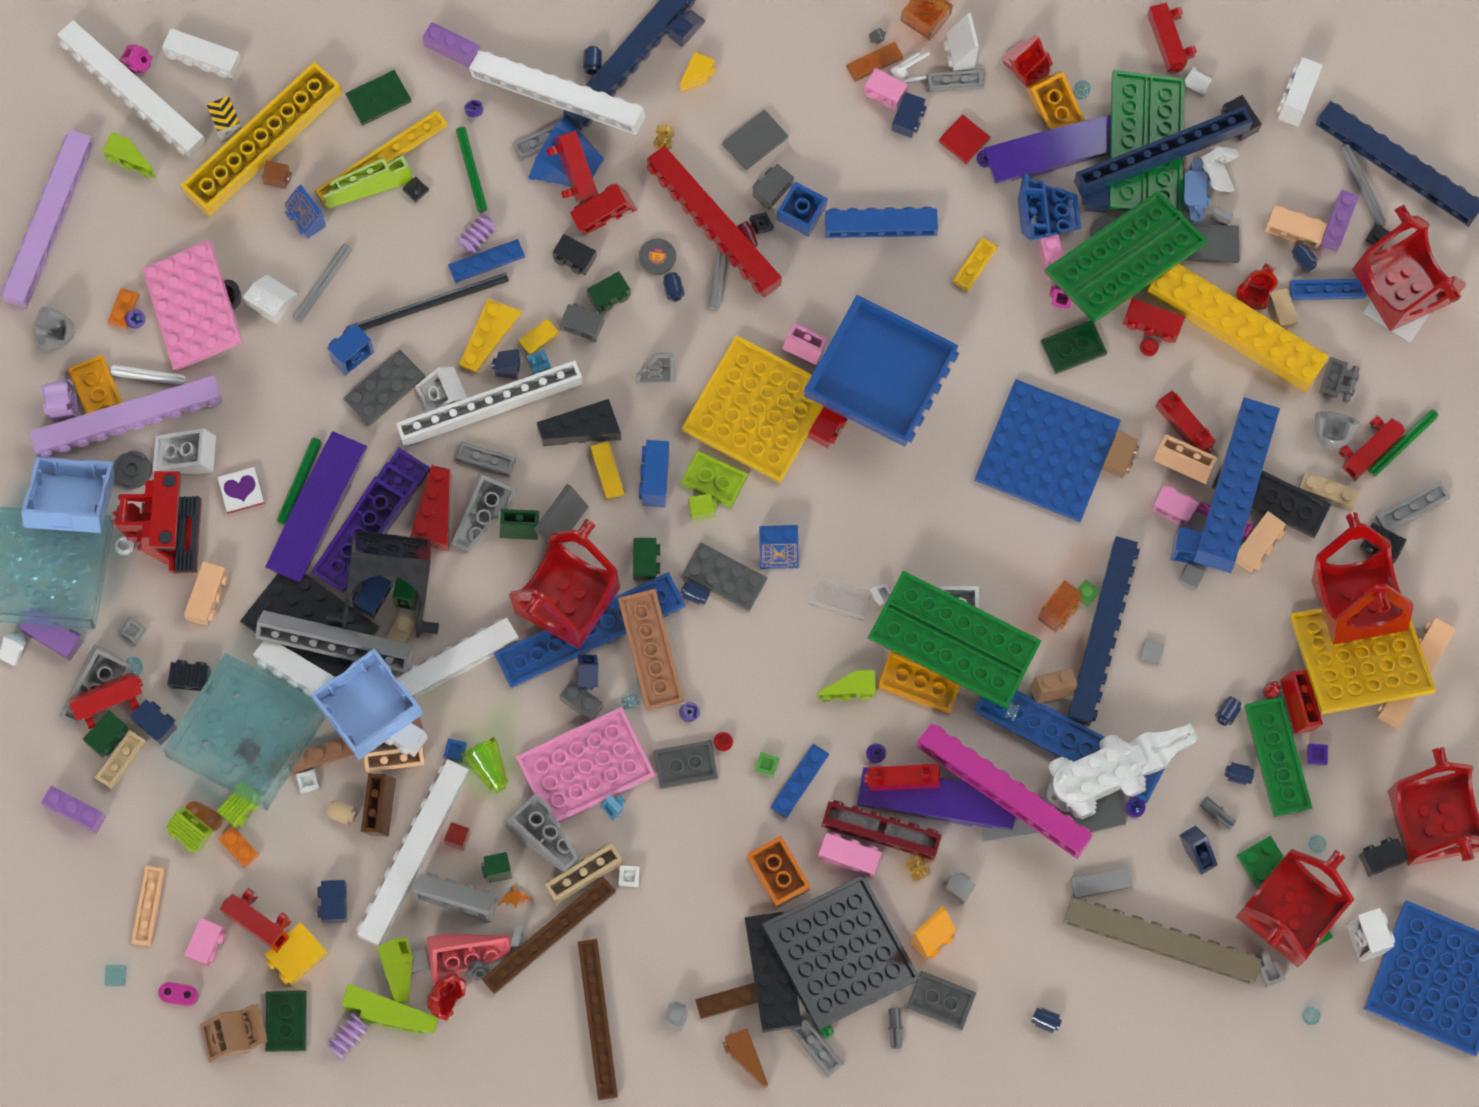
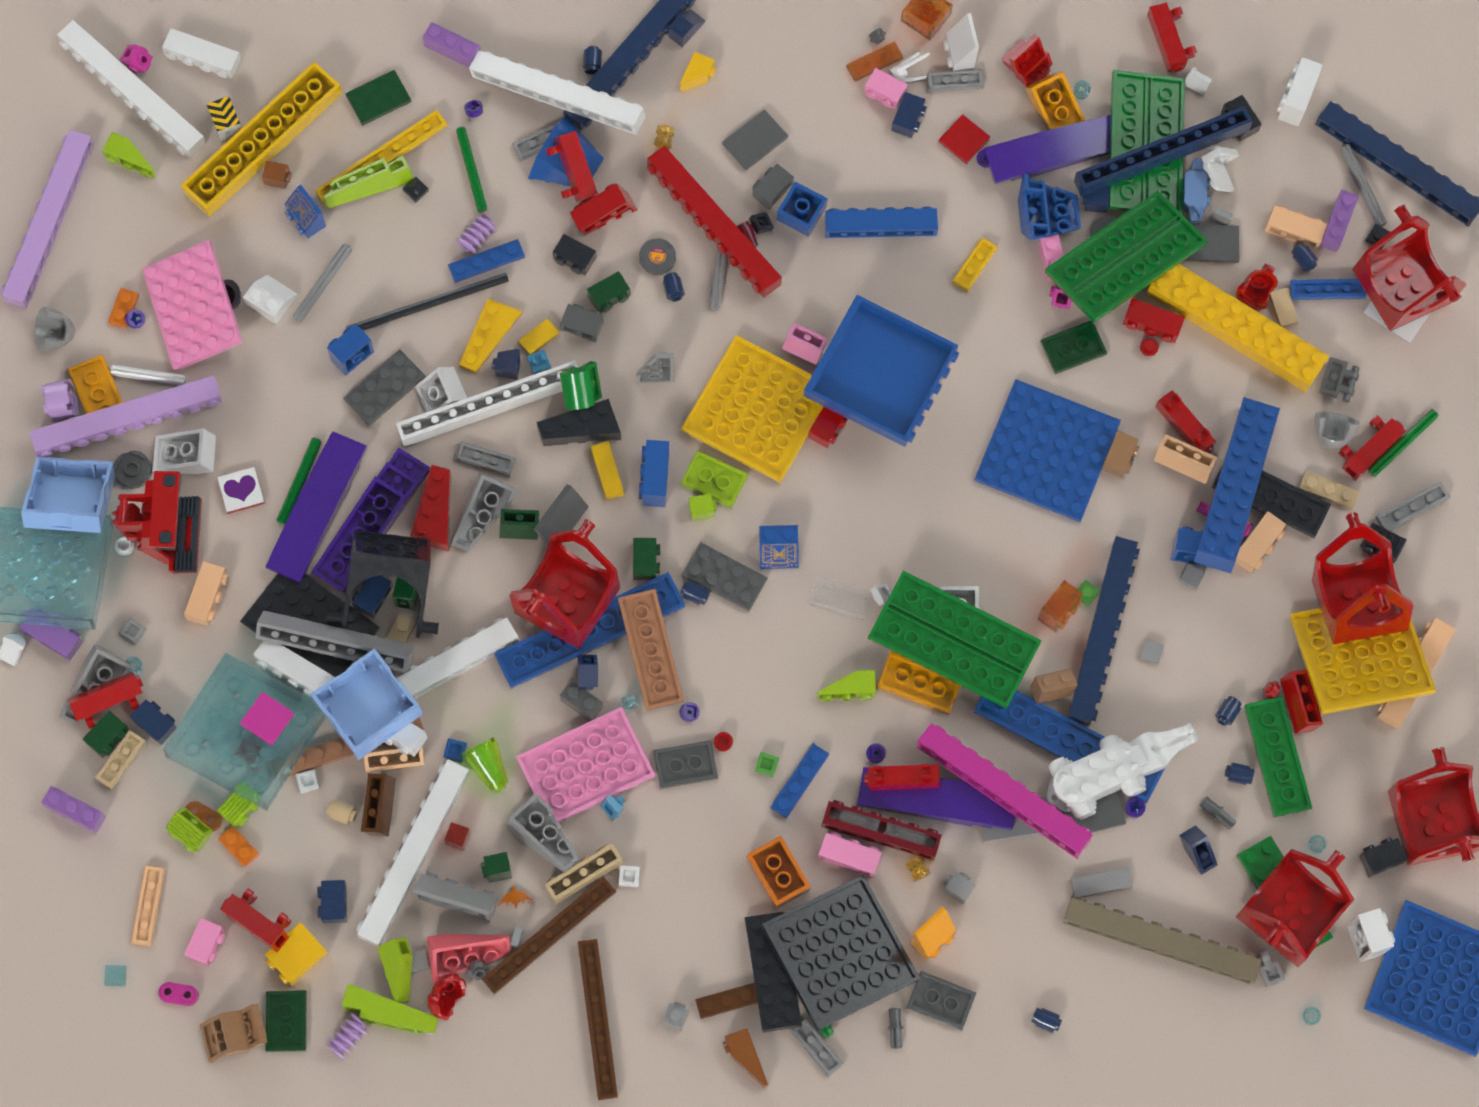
(188, 676): black brick -> none
(267, 718): none -> dark pink tile
(581, 386): none -> green brick
(1012, 711): clear light blue bush -> none
(1175, 505): bright pink brick -> none
(1317, 754): dark purple plate -> none

